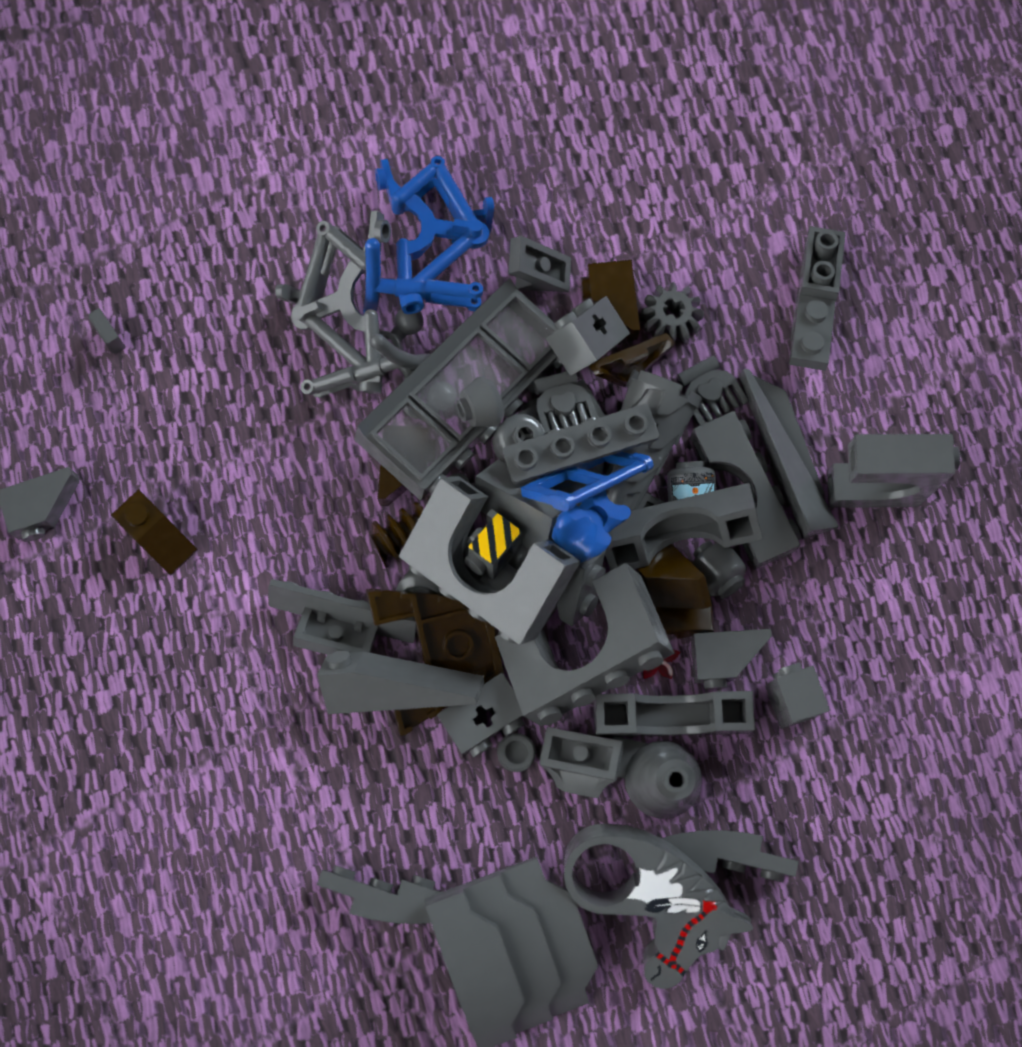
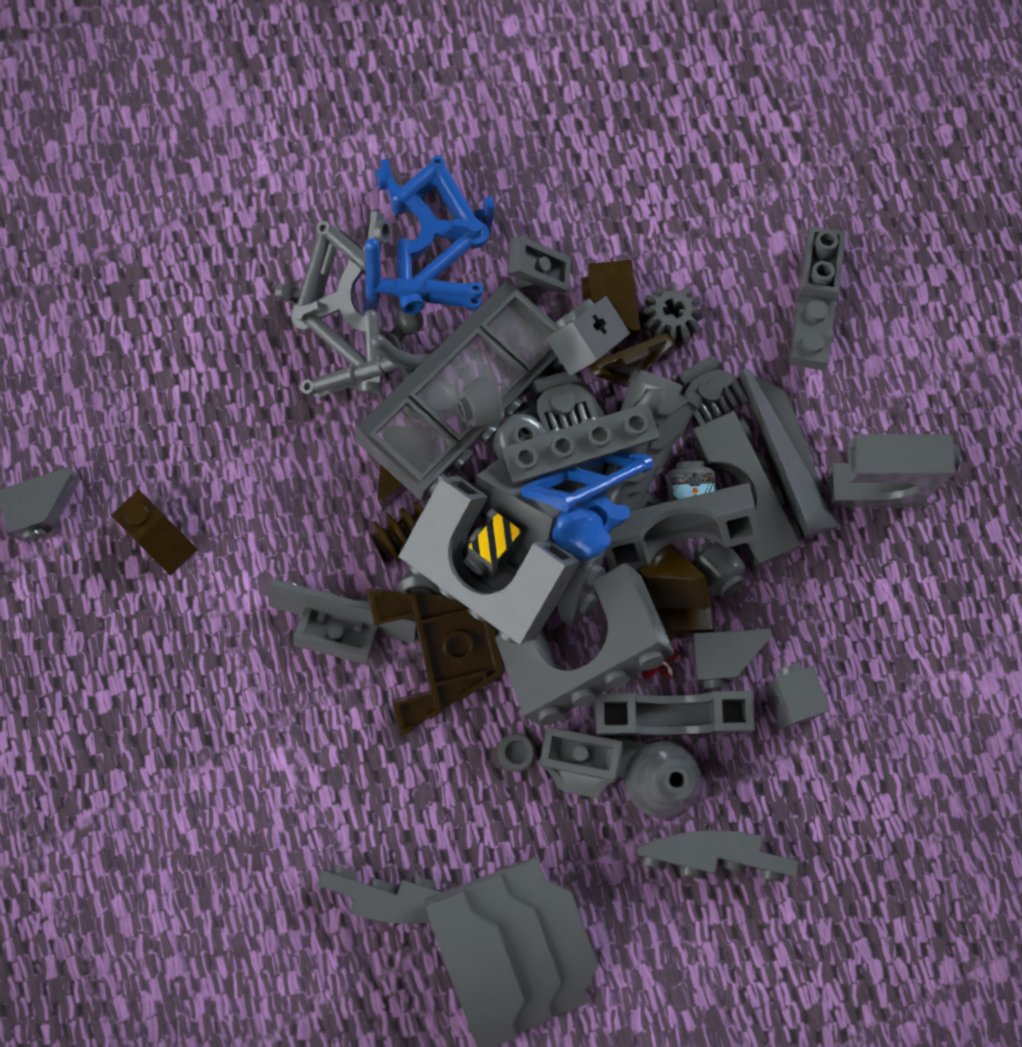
(106, 331): dark grey tile -> none
(383, 683): dark grey slope -> none
(460, 719): dark grey brick -> none
(683, 900): dark grey animal -> none

